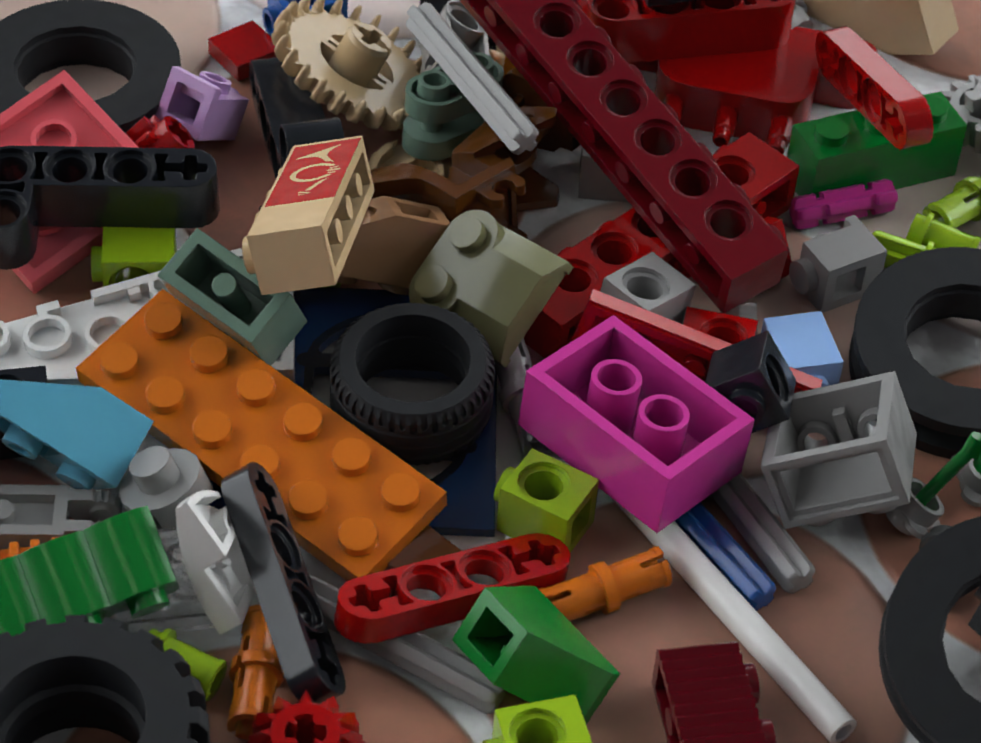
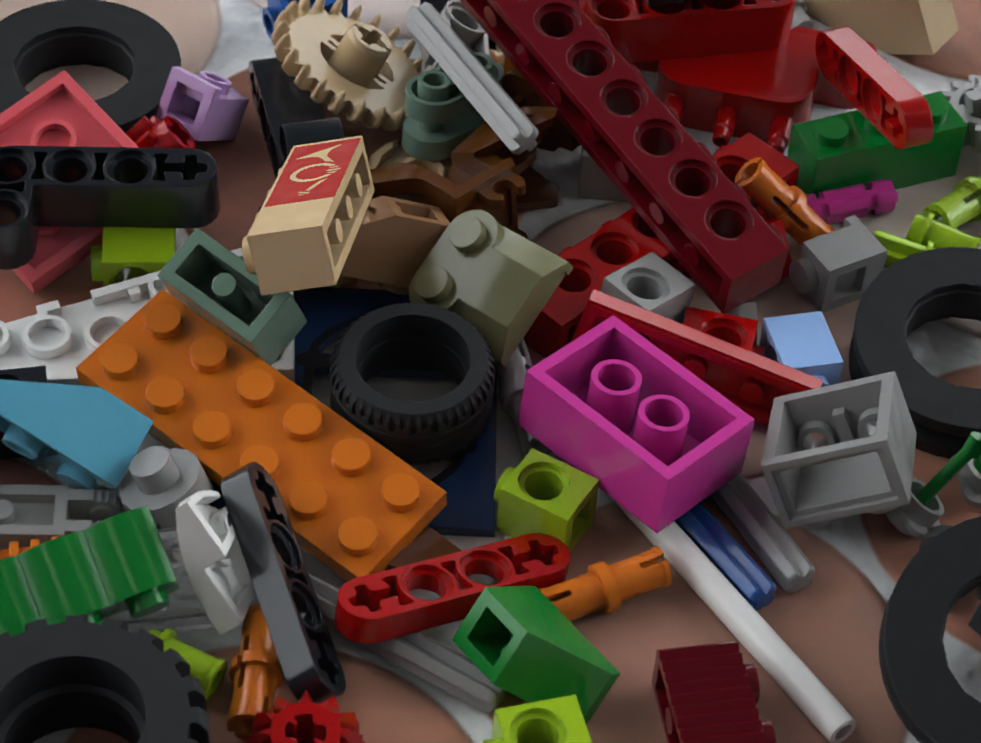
(240, 45): red tile -> none
(754, 379): black brick -> none
(763, 184): none -> orange pin

